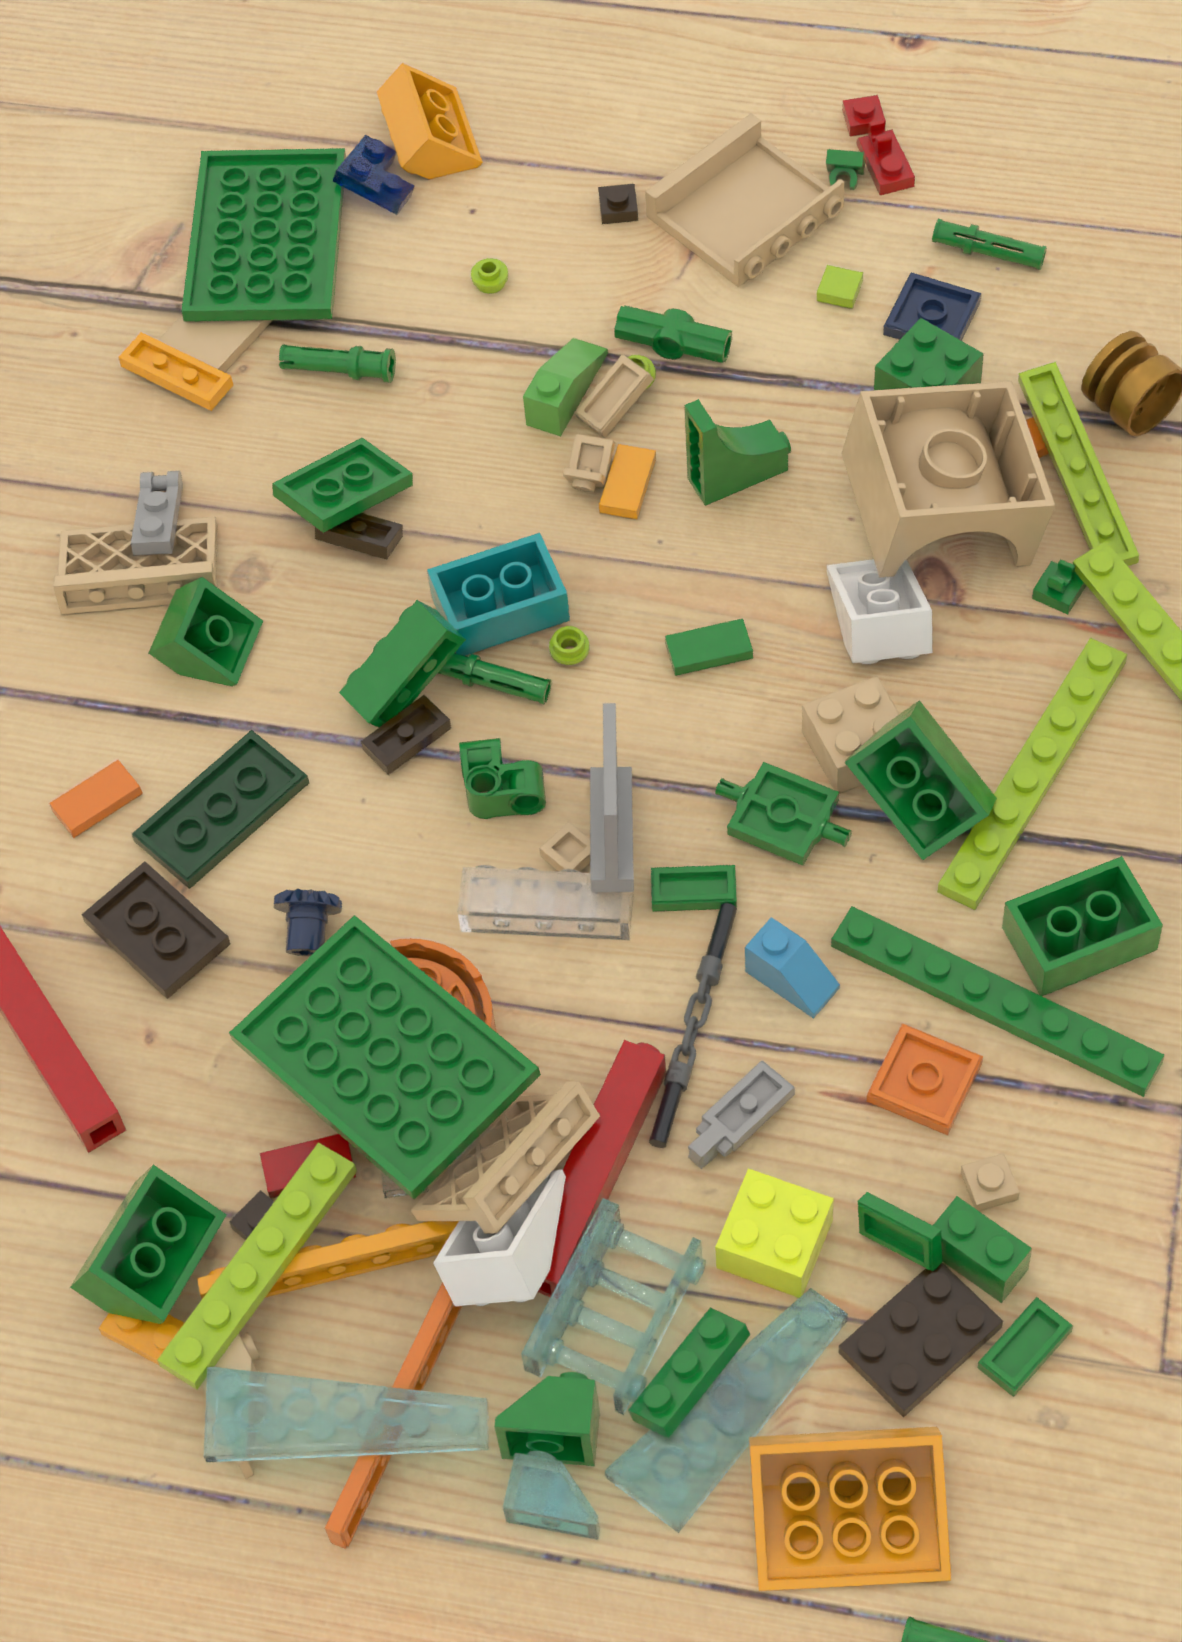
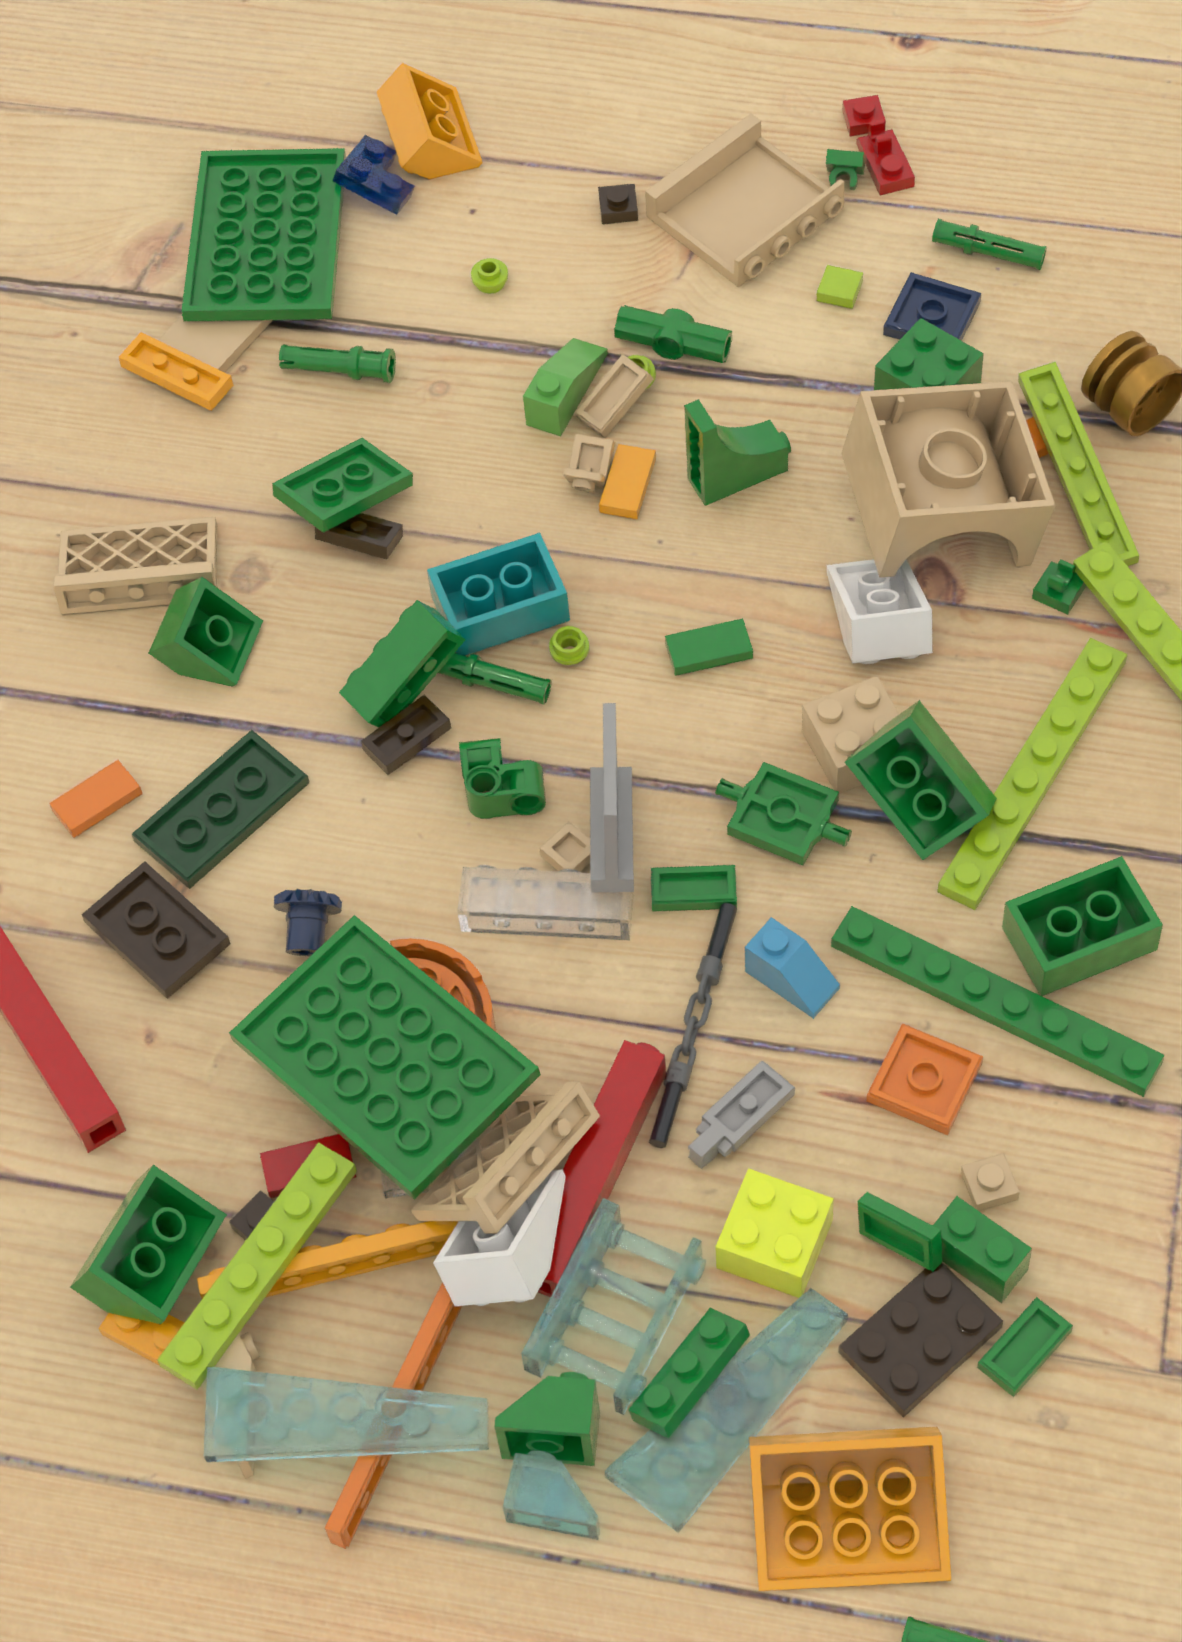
(157, 513): light grey plate -> none

